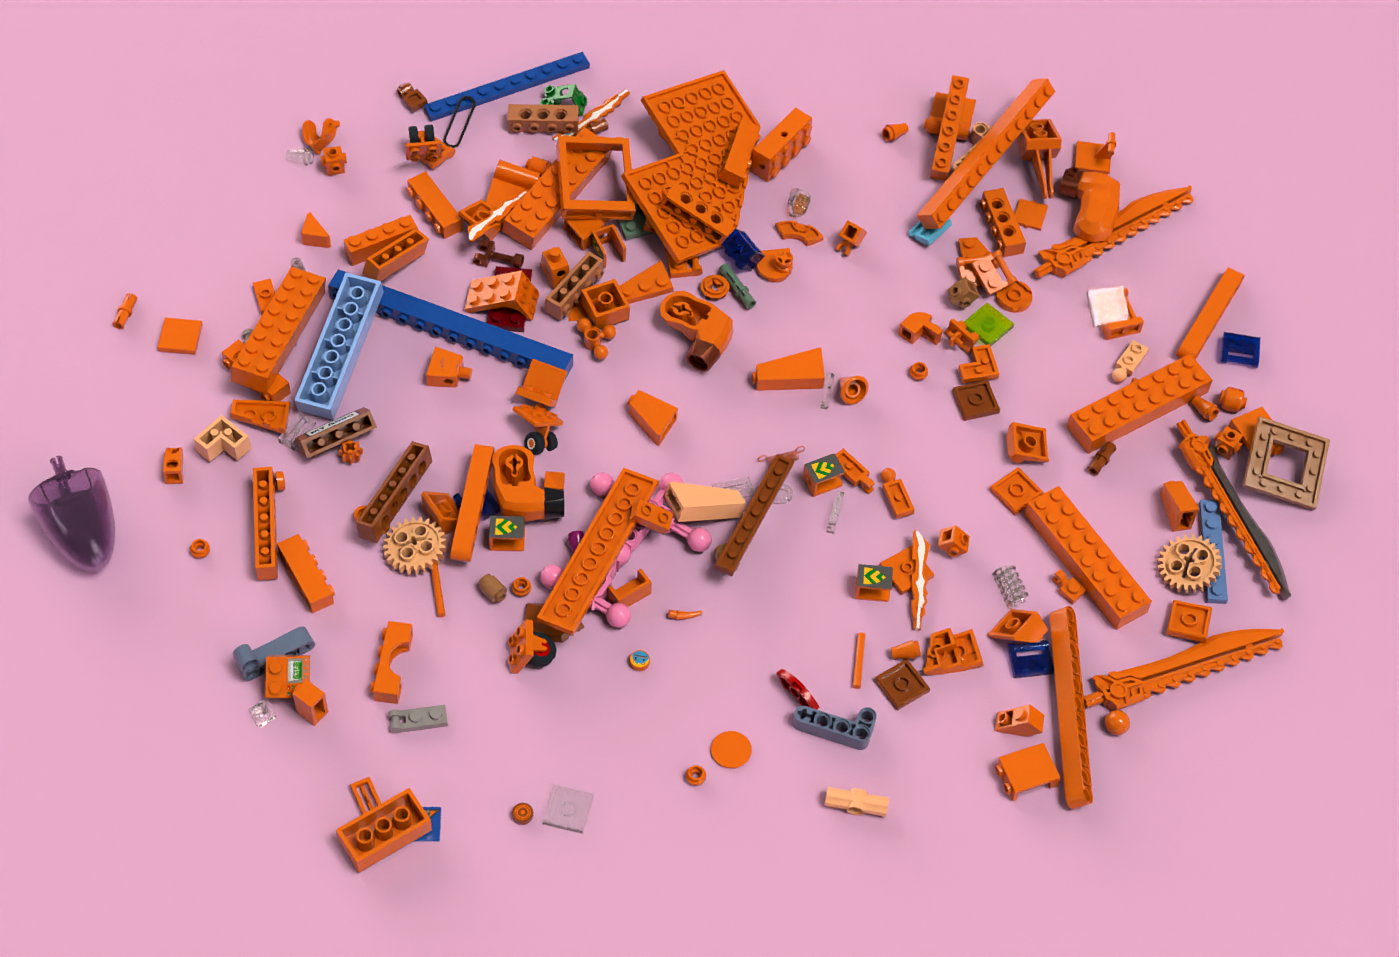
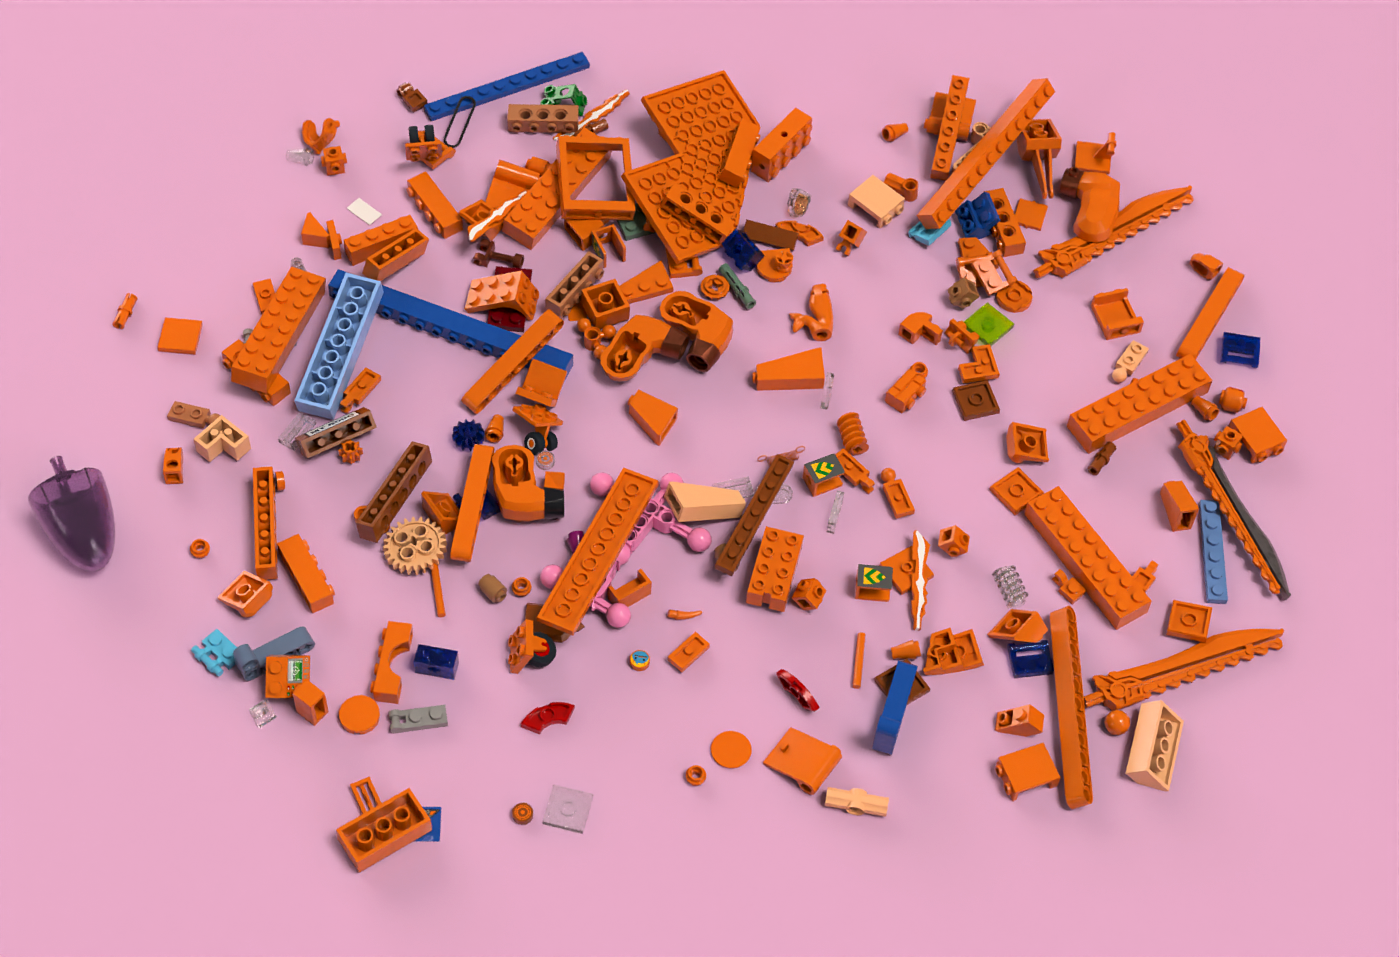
(191, 415): none -> nougat plate
(220, 647): none -> medium azure plate
(247, 594): none -> orange slope
(265, 414): orange wing -> none
(335, 239): none -> orange plate
(359, 389): none -> orange plate
(359, 714): none -> orange tile
(364, 211): none -> white sticker
(436, 661): none -> clear blue brick
(446, 369): orange torso -> none
(468, 434): none -> clear blue gear
(494, 431): none -> orange cone
(507, 533): piece -> none
(512, 361): none -> orange beam
(545, 460): none -> clear tile
(547, 715): none -> red tile
(553, 262): orange torso -> none
(637, 342): none -> orange piece
(651, 516): orange piece -> none
(688, 652): none -> orange plate
(771, 234): none -> dark orange tile
(775, 568): none -> orange piece
(804, 759): none -> orange door
(809, 594): none -> orange brick
(822, 310): none -> orange piece
(833, 723): sand blue beam -> none
(852, 433): none -> orange piece
(853, 389): orange hat -> none
(877, 200): none -> light nougat panel
(894, 708): none -> blue beam
(905, 391): none -> orange brick
(906, 187): none -> orange piece
(977, 216): none -> blue brick
(1107, 305): clear tile -> none
(1145, 577): none -> orange plate
(1155, 746): none -> light nougat slope
(1205, 568): light nougat gear -> none
(1206, 265): none -> orange rock
(1256, 476): medium nougat plate -> none

